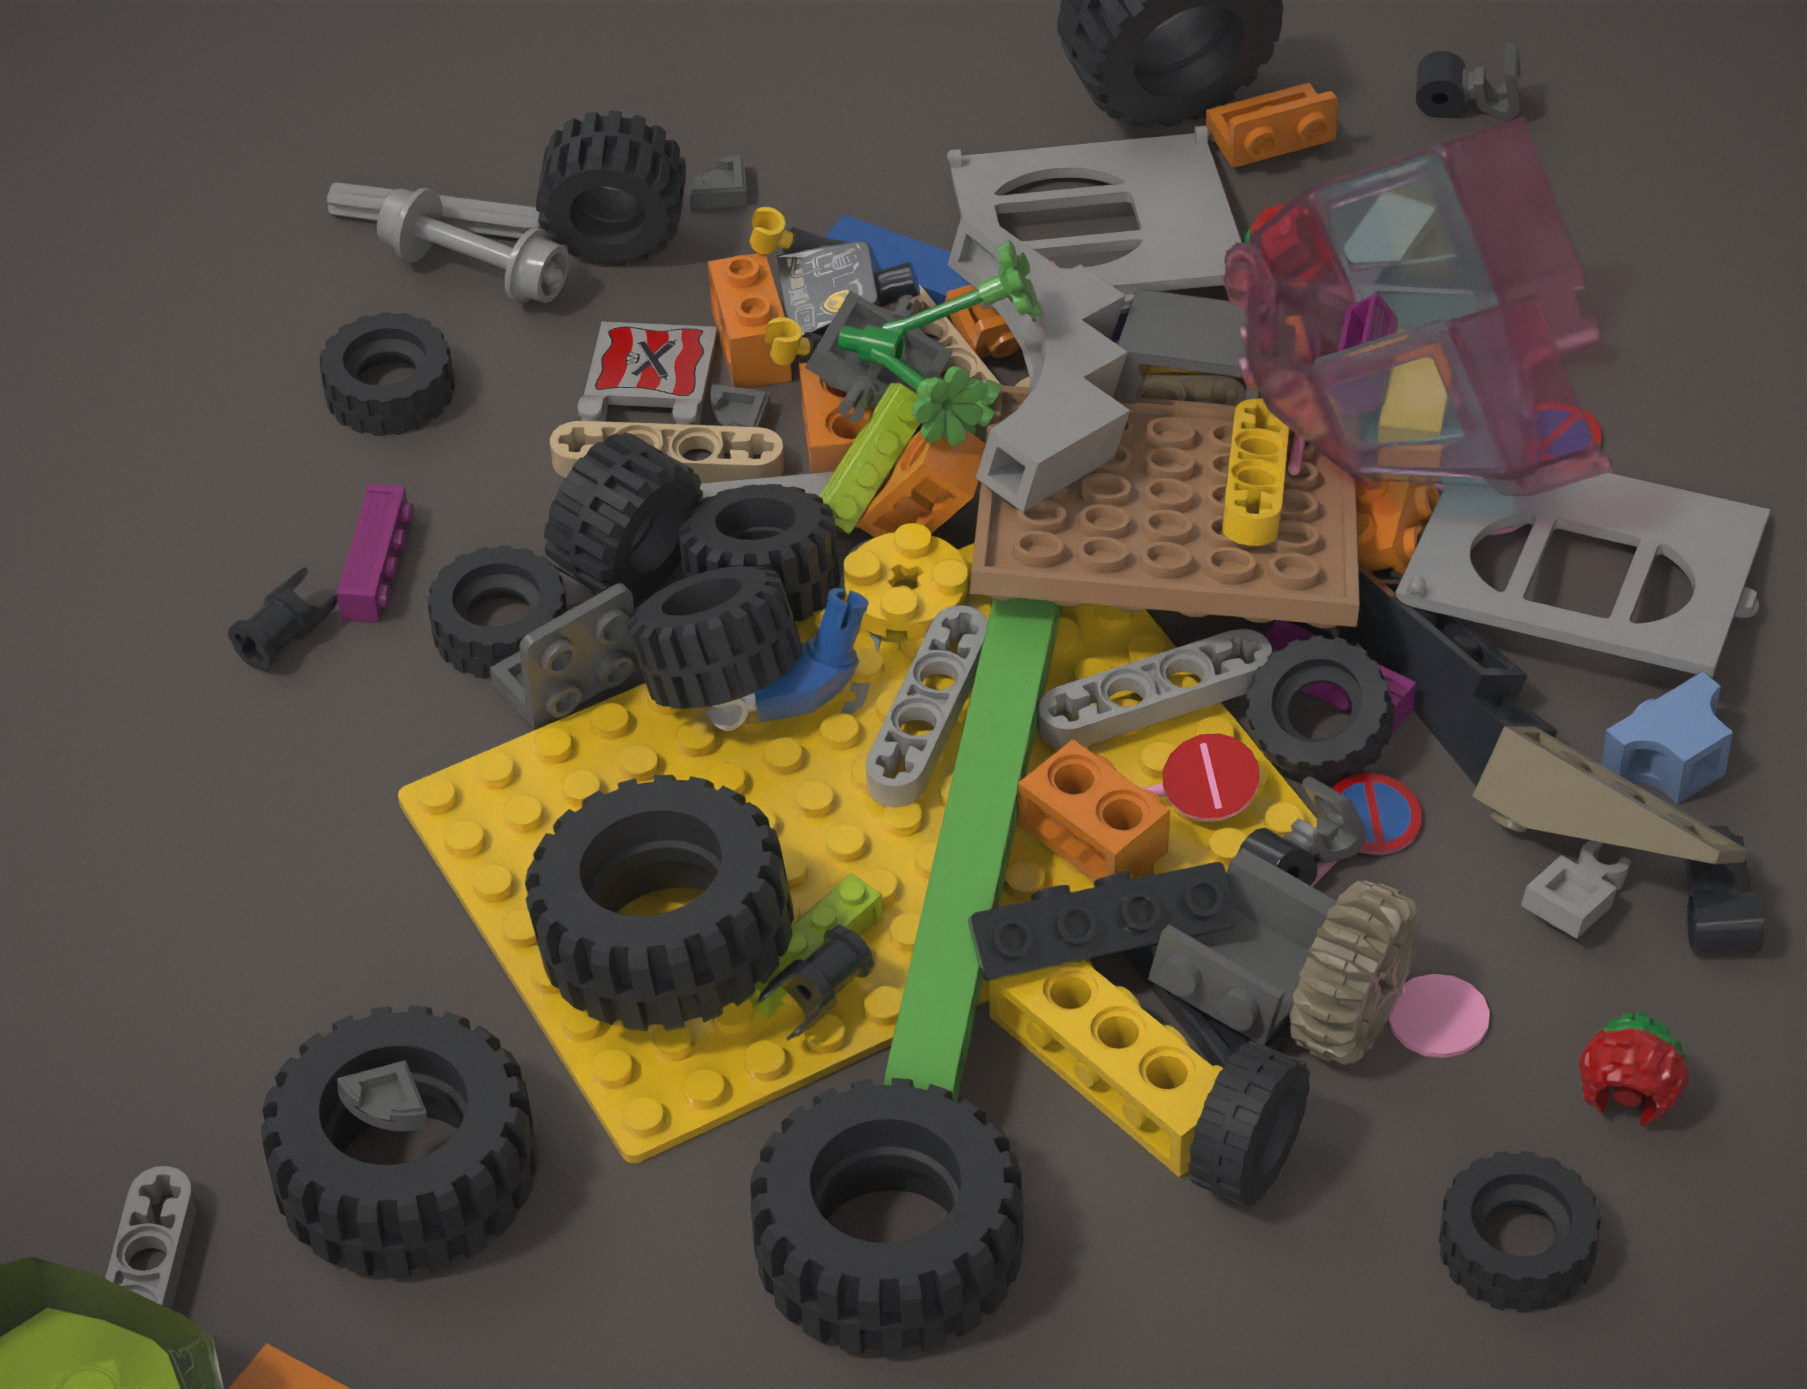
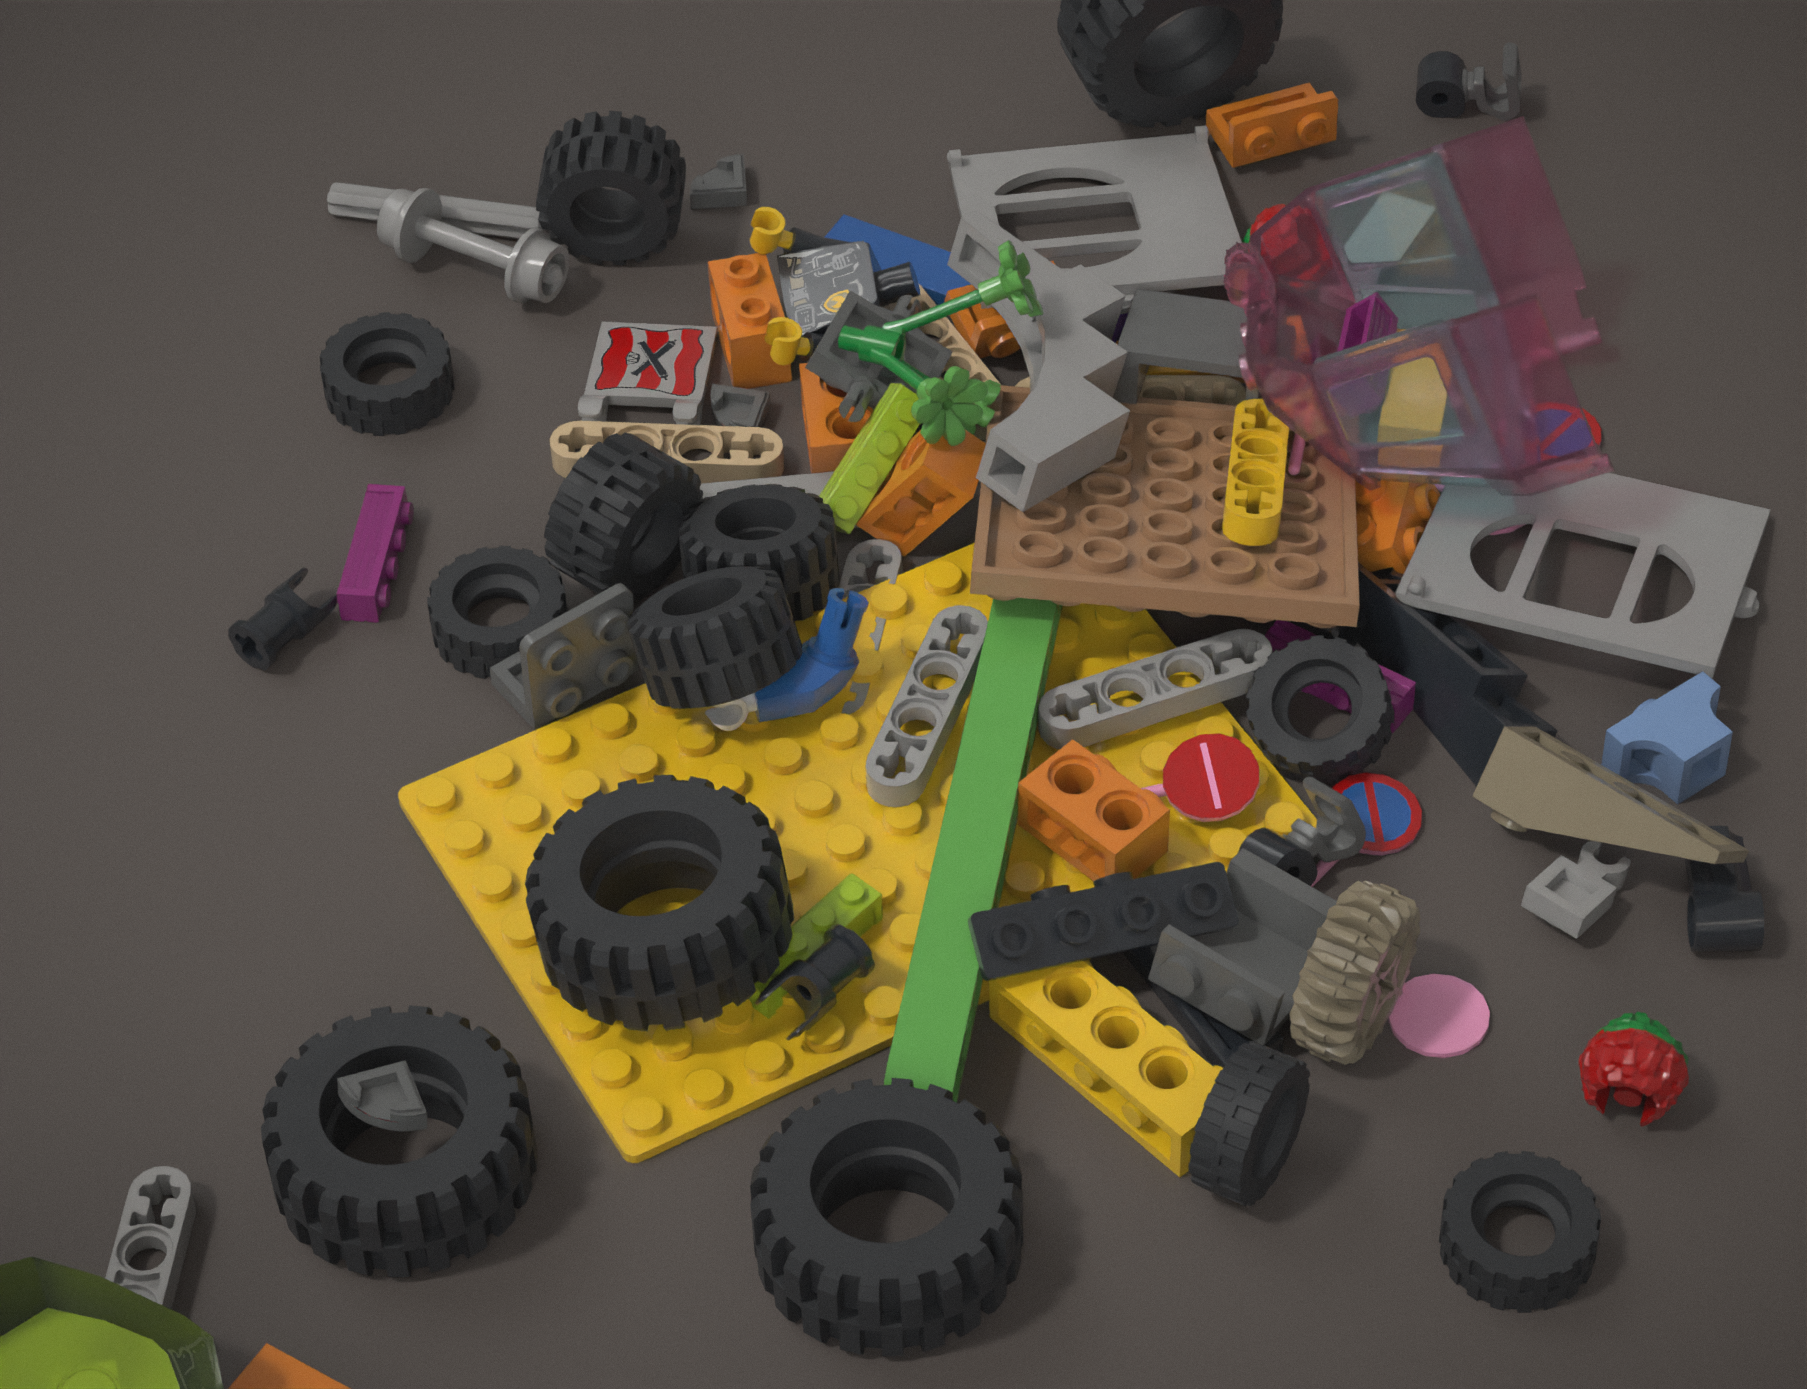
(902, 556): yellow plate -> none

